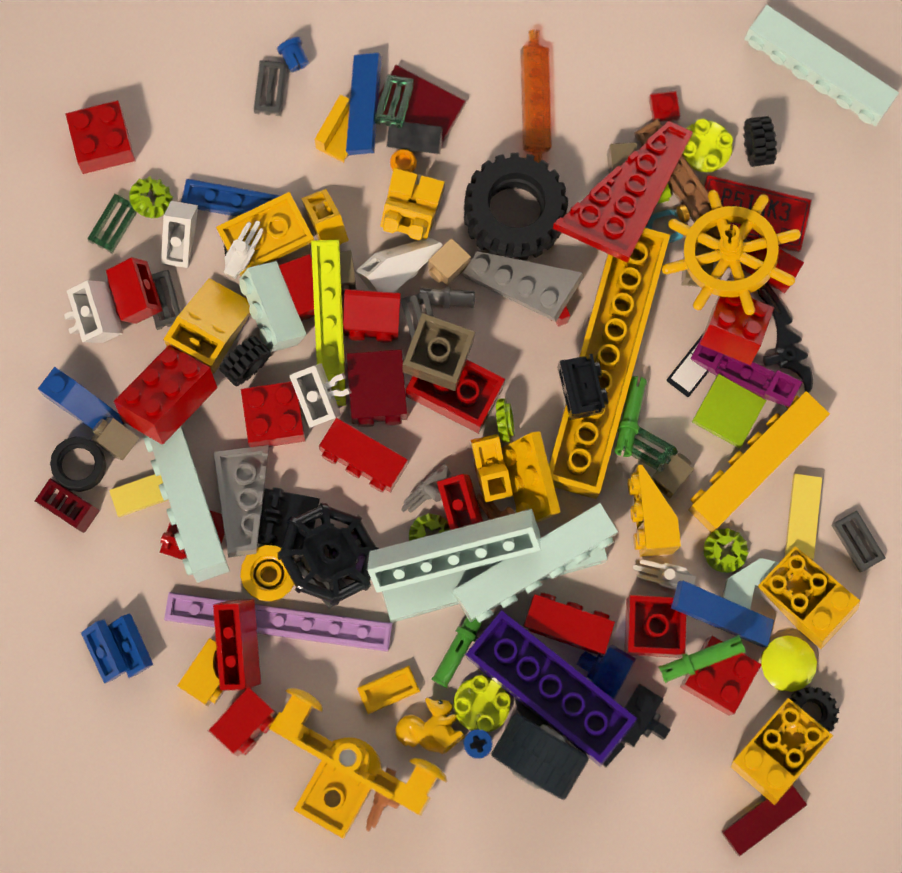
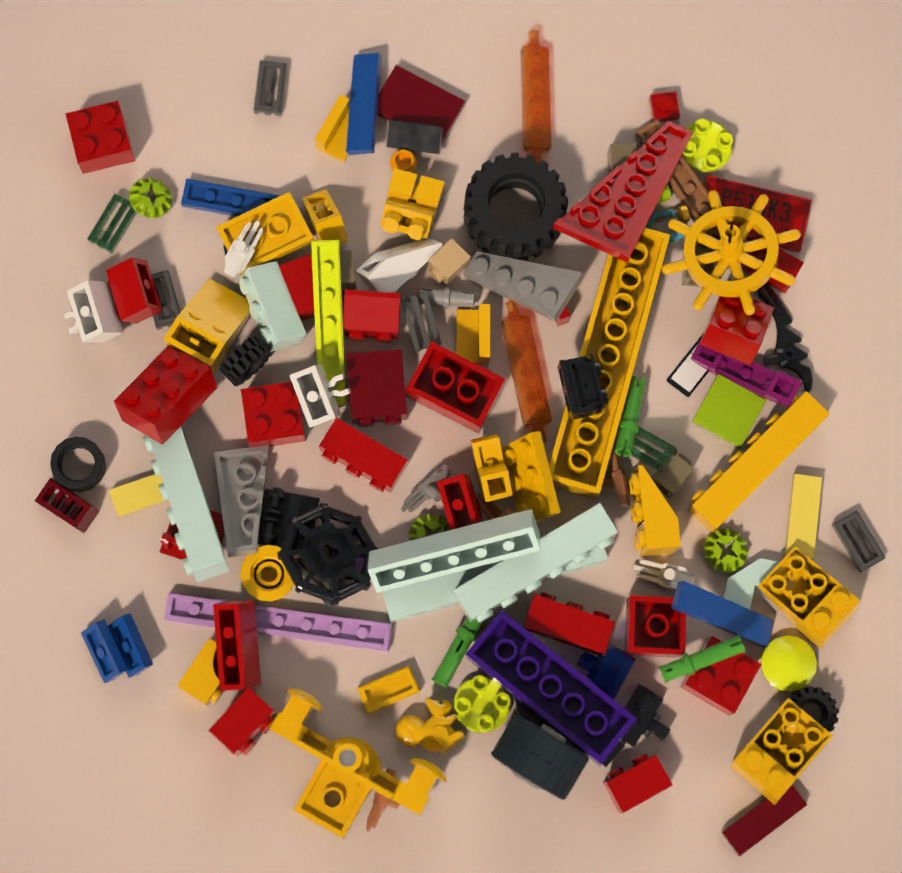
(75, 399): blue slope -> none
(114, 437): dark tan brick -> none
(178, 233): white slope -> none
(292, 49): blue bush -> none
(390, 119): clear green tile -> none
(438, 351): dark tan brick -> none
(473, 334): none -> yellow panel
(481, 735): blue bush -> none
(504, 420): lime gear -> none
(526, 370): none -> clear orange plate
(618, 481): none -> nougat piece
(637, 783): none -> red brick
(760, 141): black tyre -> none
(820, 66): light aqua brick -> none

